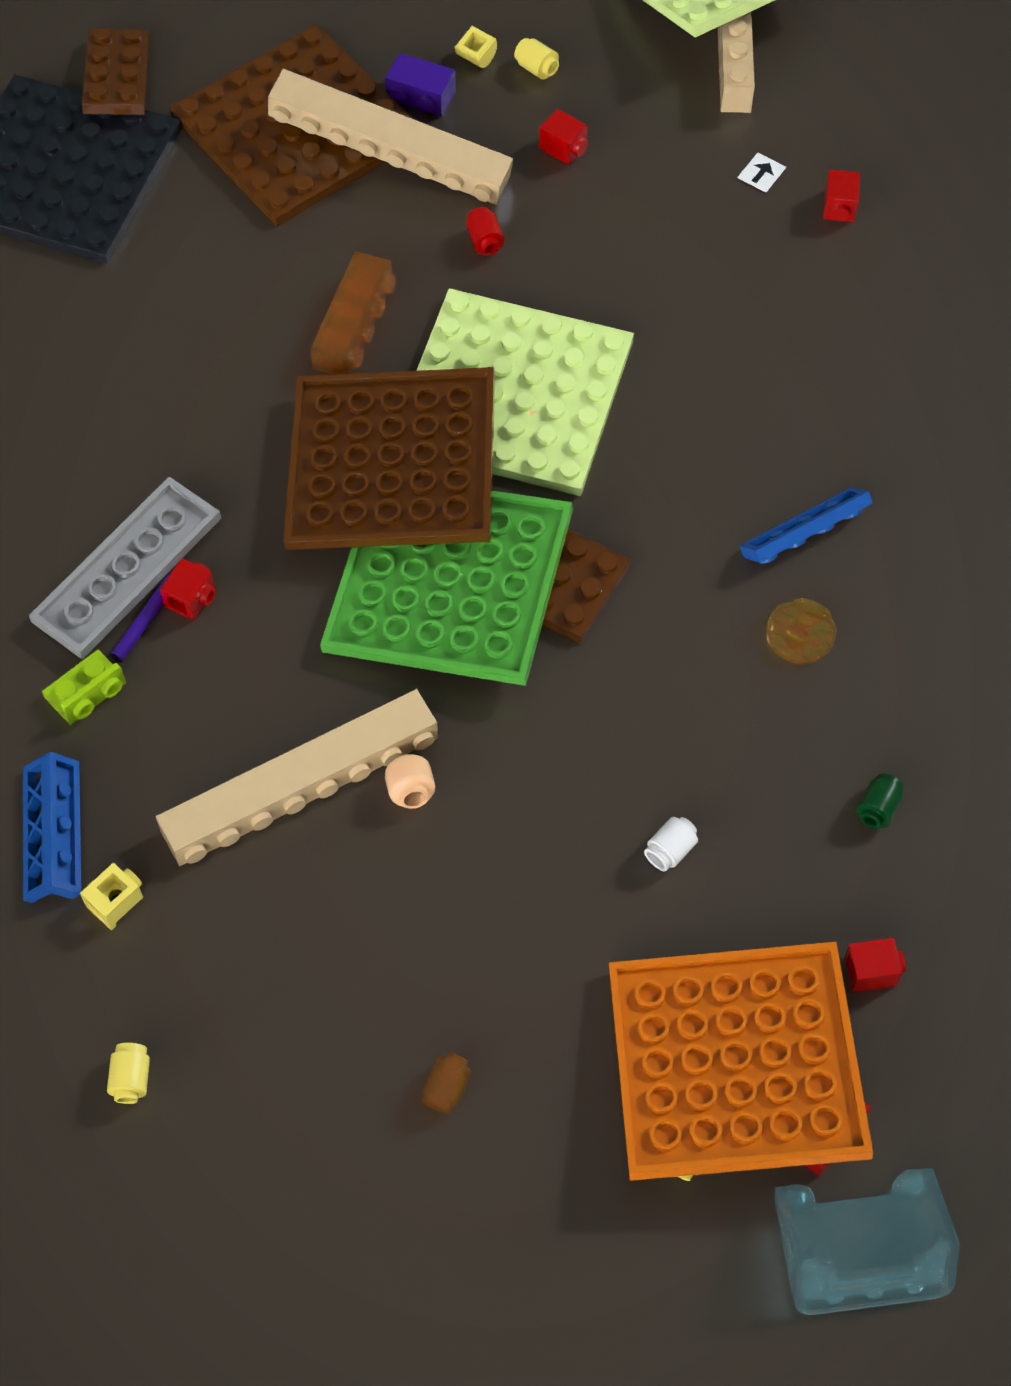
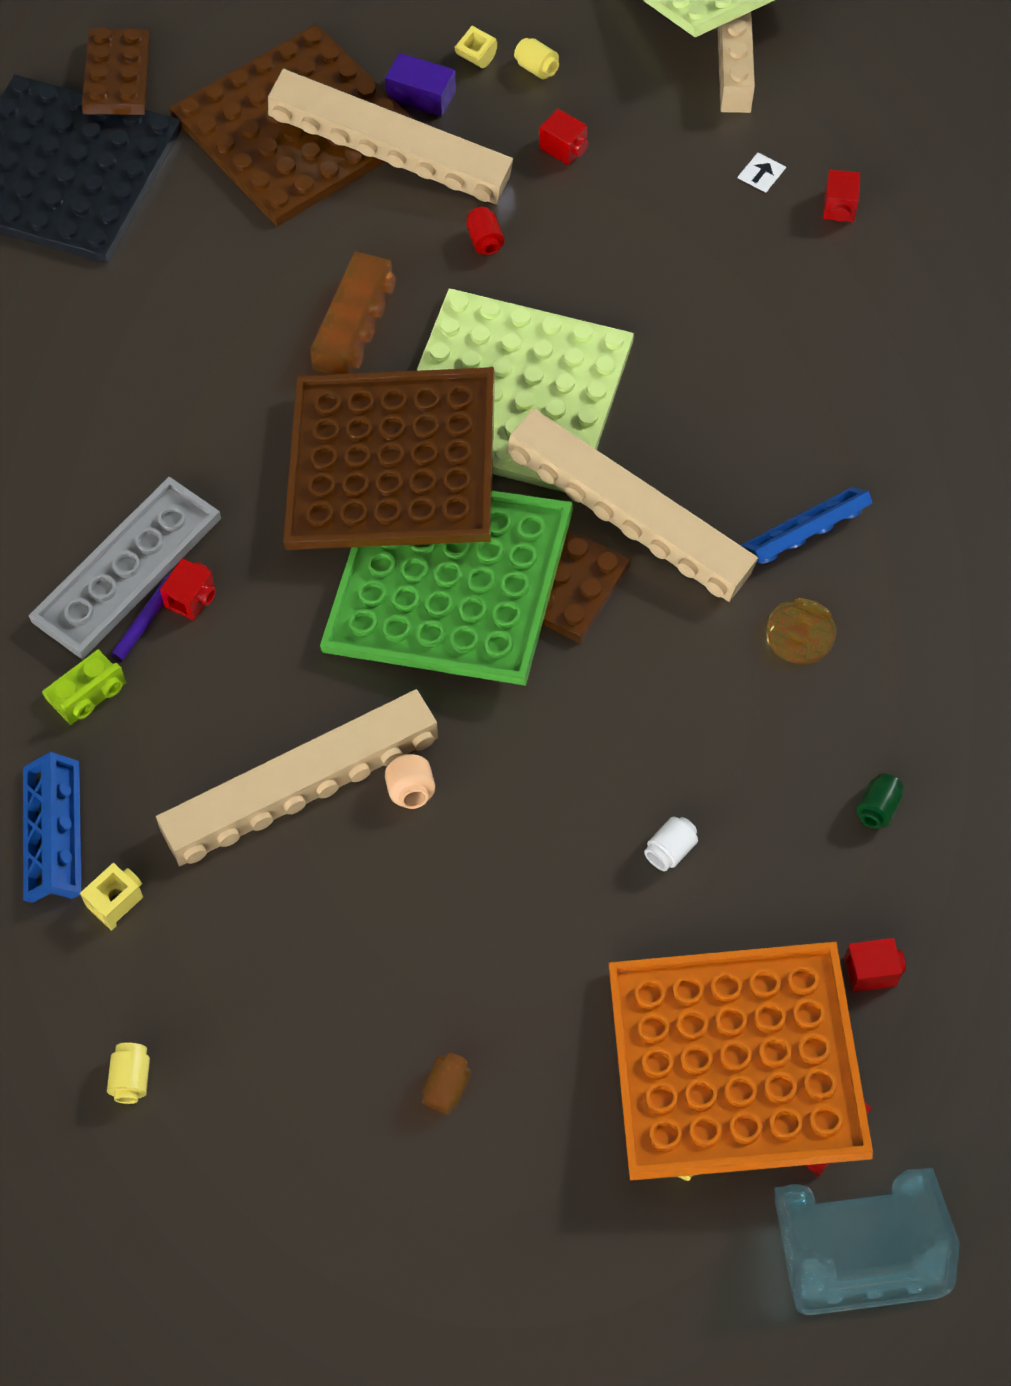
(631, 505): none -> tan brick

